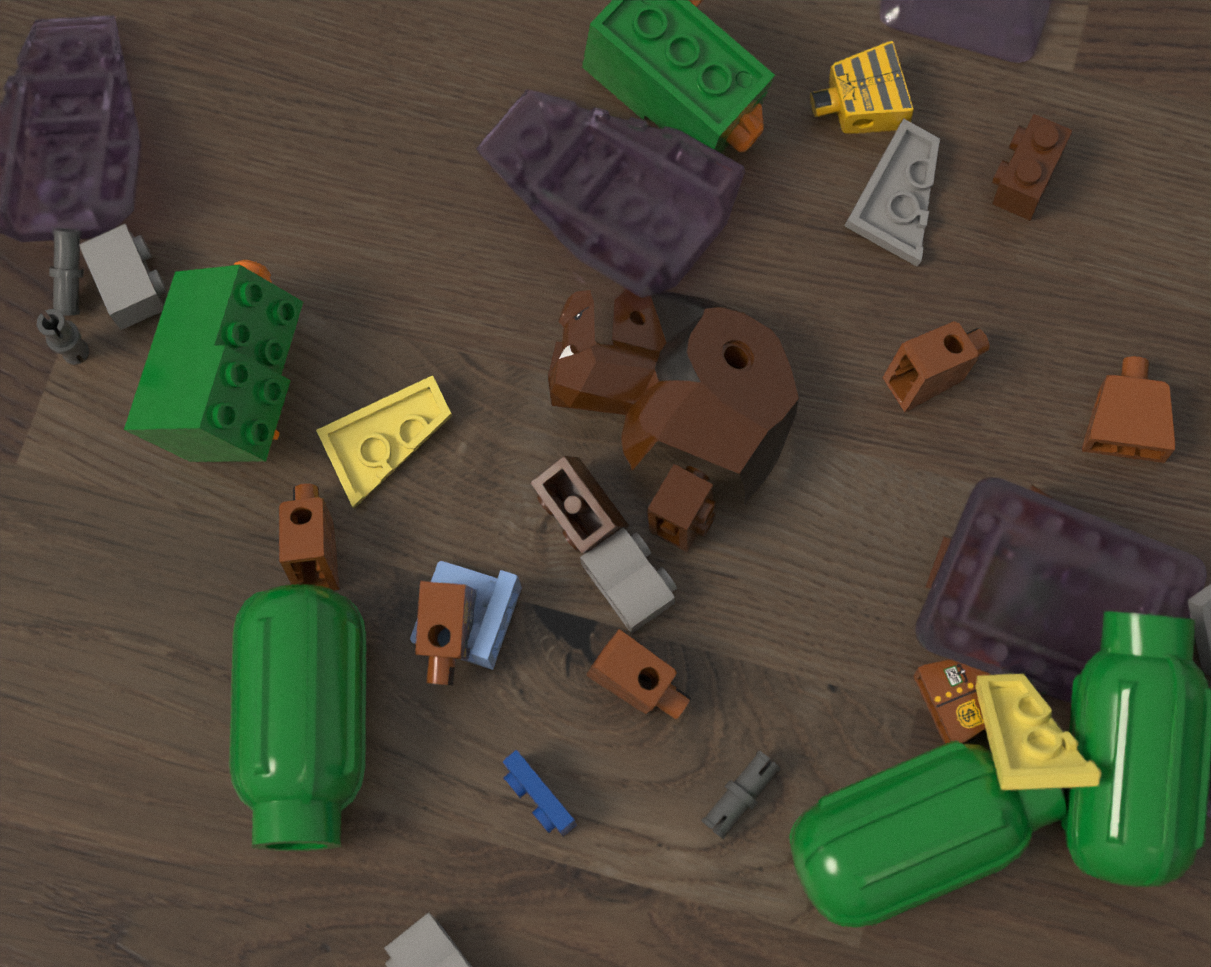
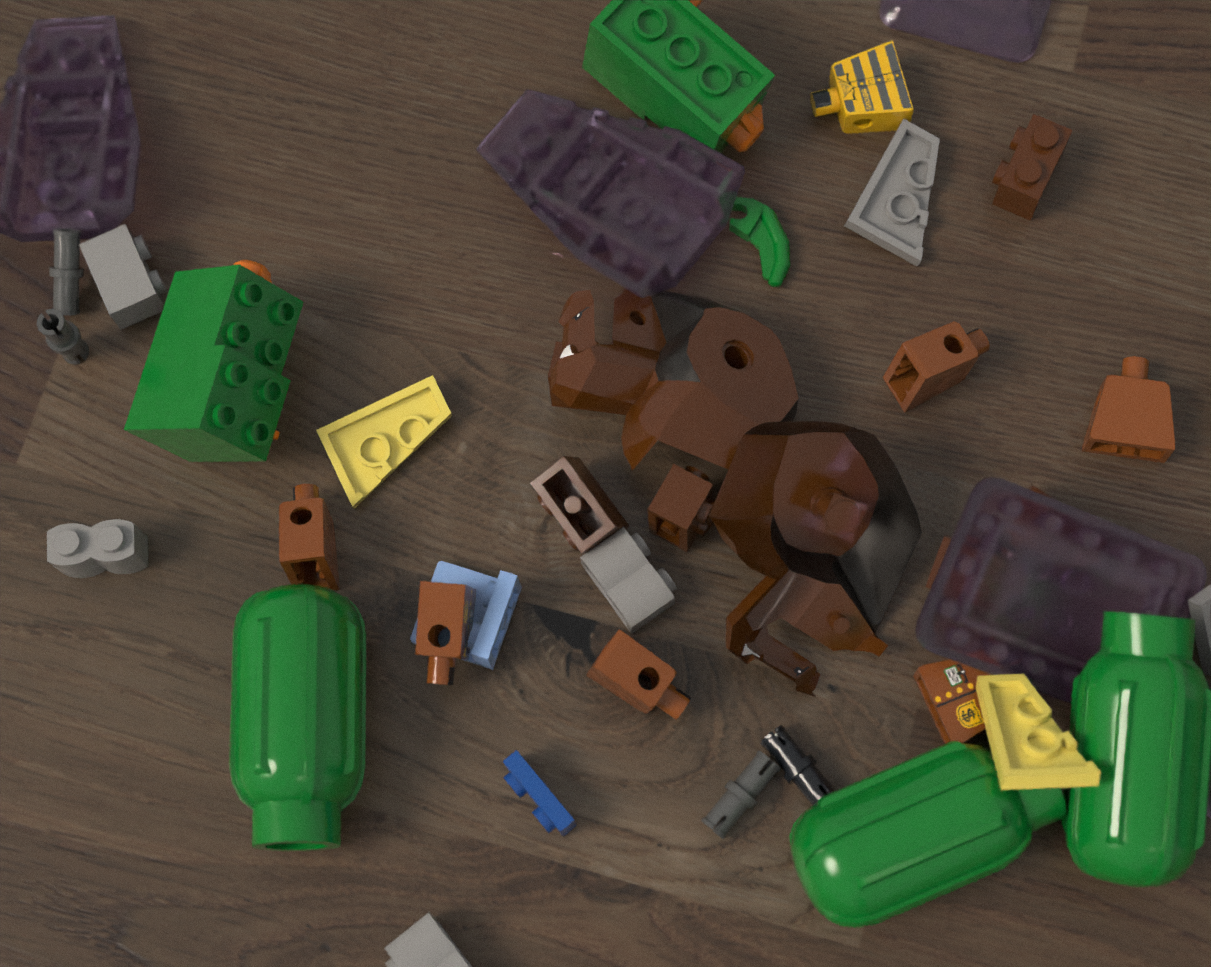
(88, 551): none -> light grey brick
(766, 235): none -> green piece
(789, 512): none -> reddish brown piece
(796, 765): none -> black pin

